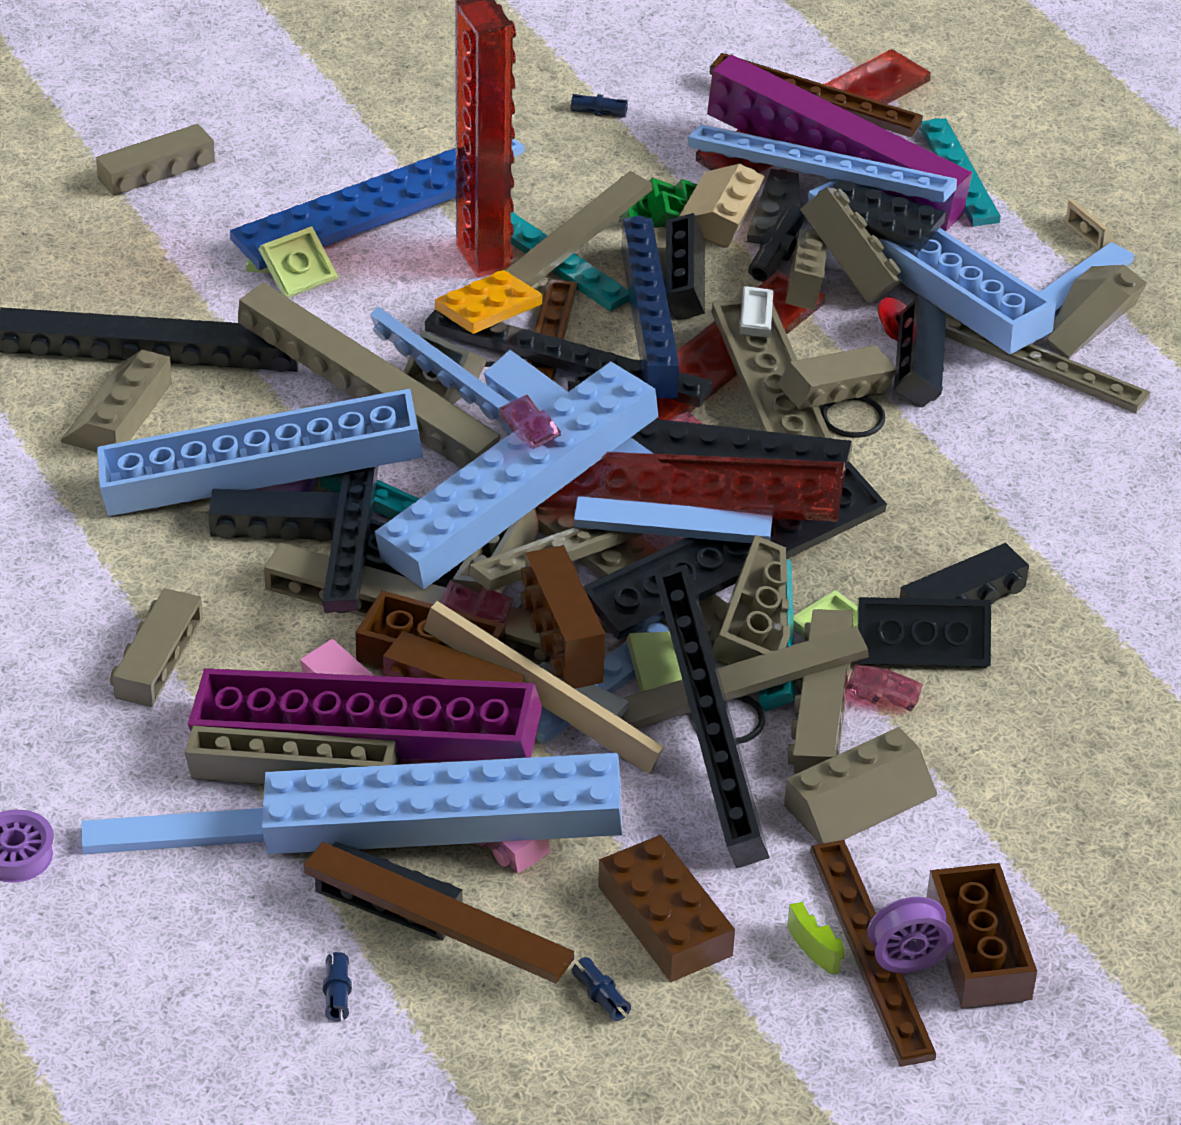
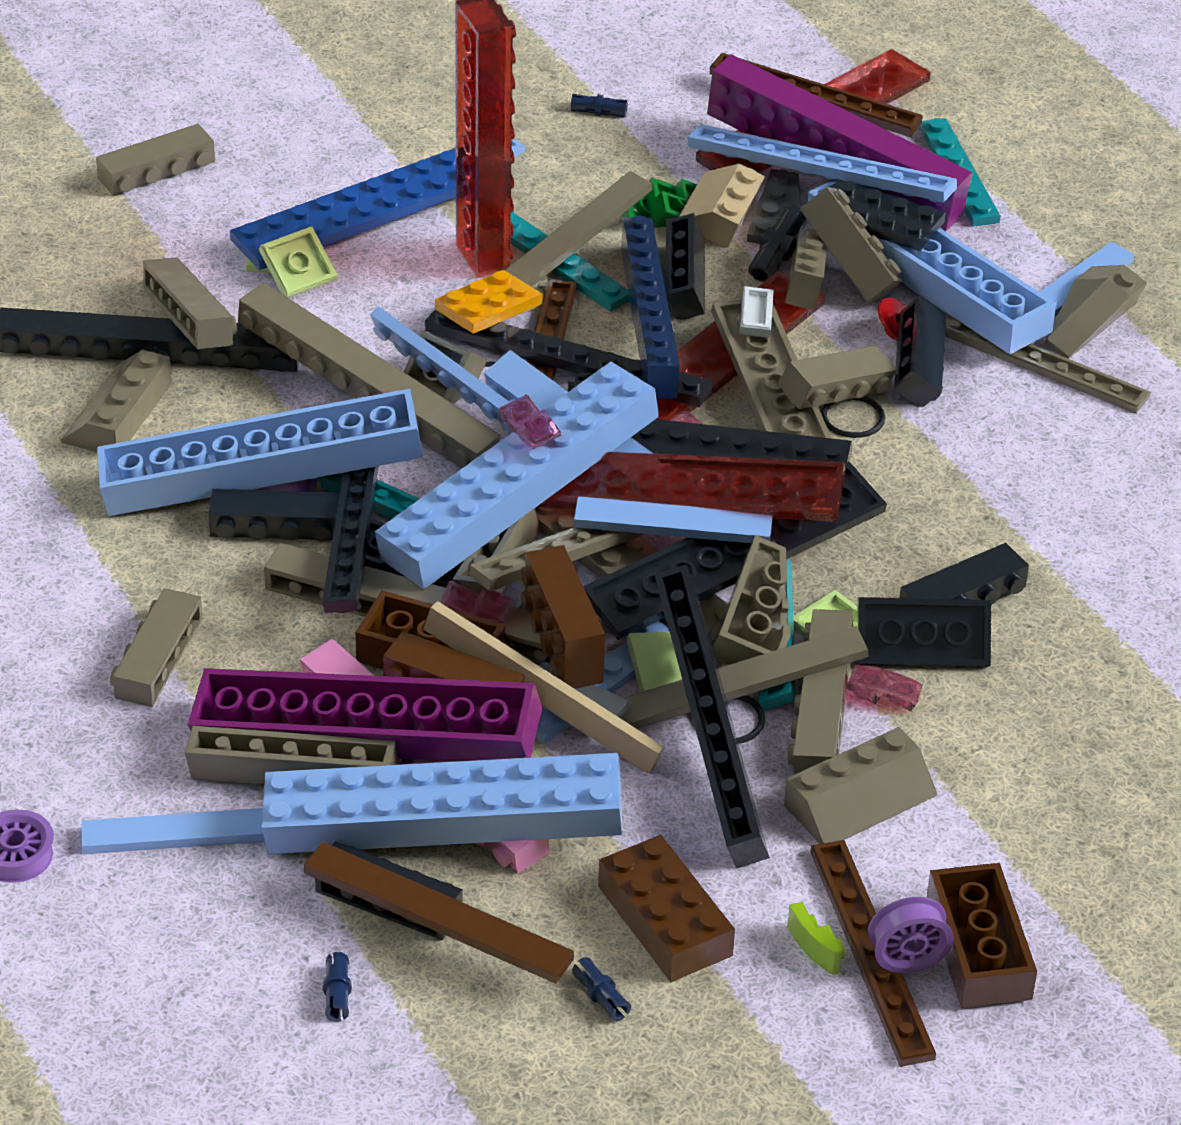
(188, 303): none -> dark tan brick
(1087, 226): tan slope -> none

